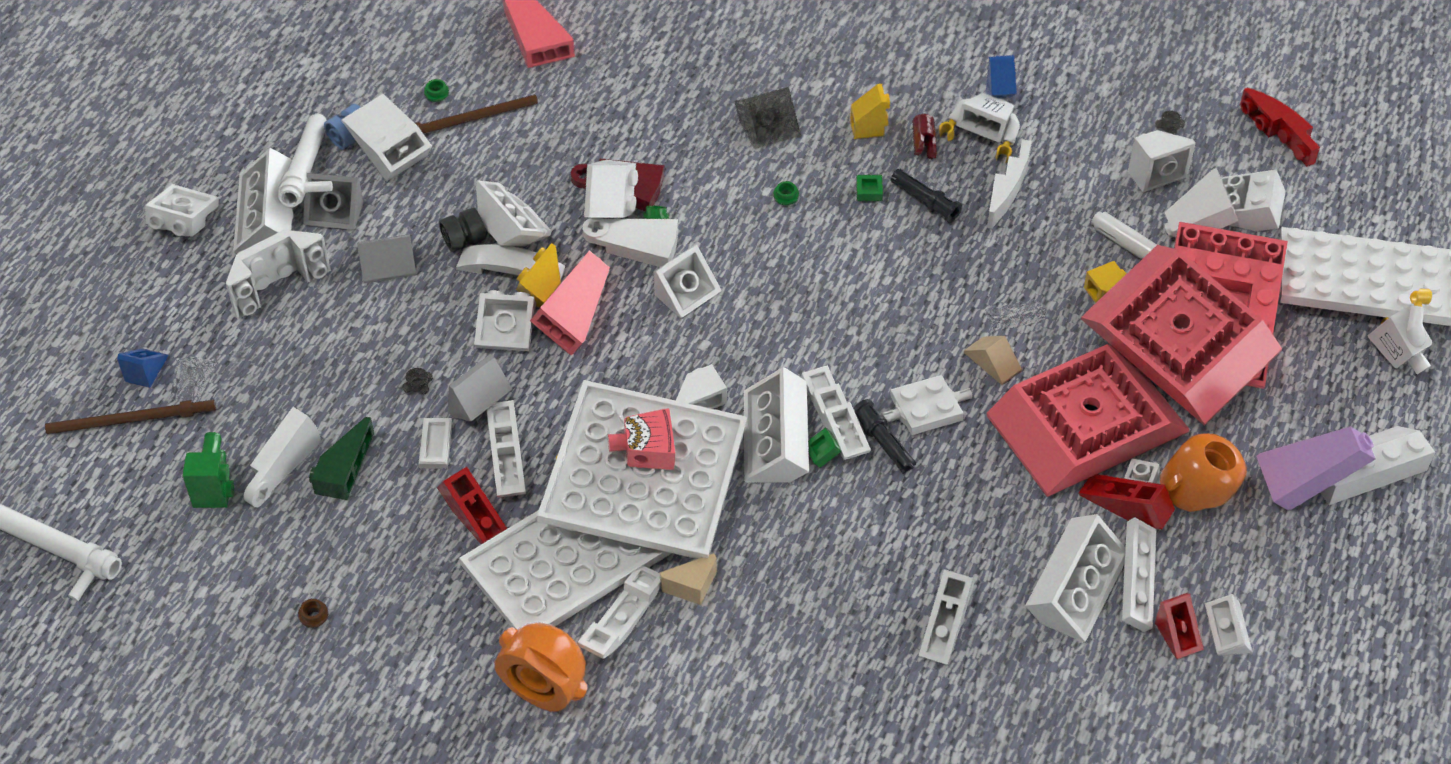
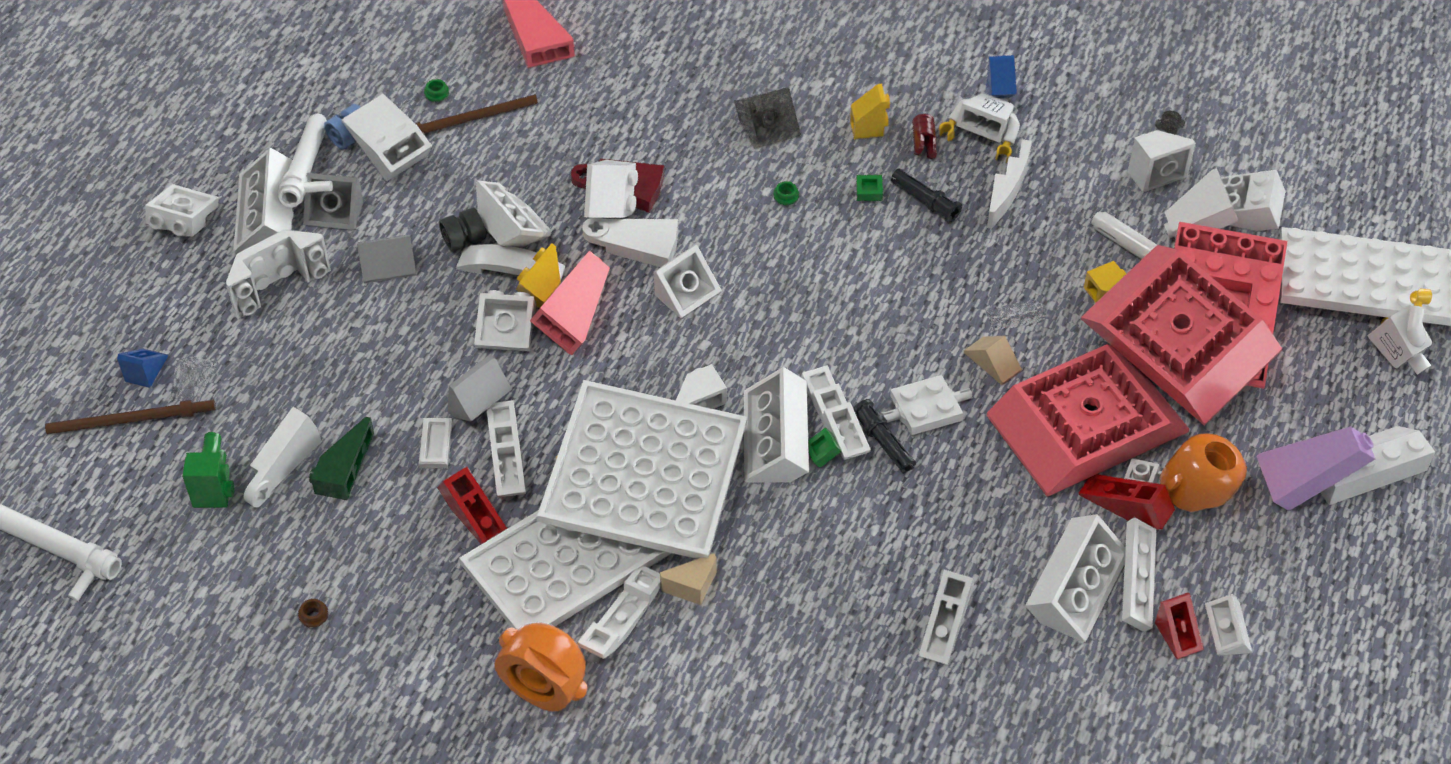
(414, 375): clear smoke plate -> none
(646, 440): coral torso -> none
(656, 212): green plate -> none
(1277, 118): red slope -> none

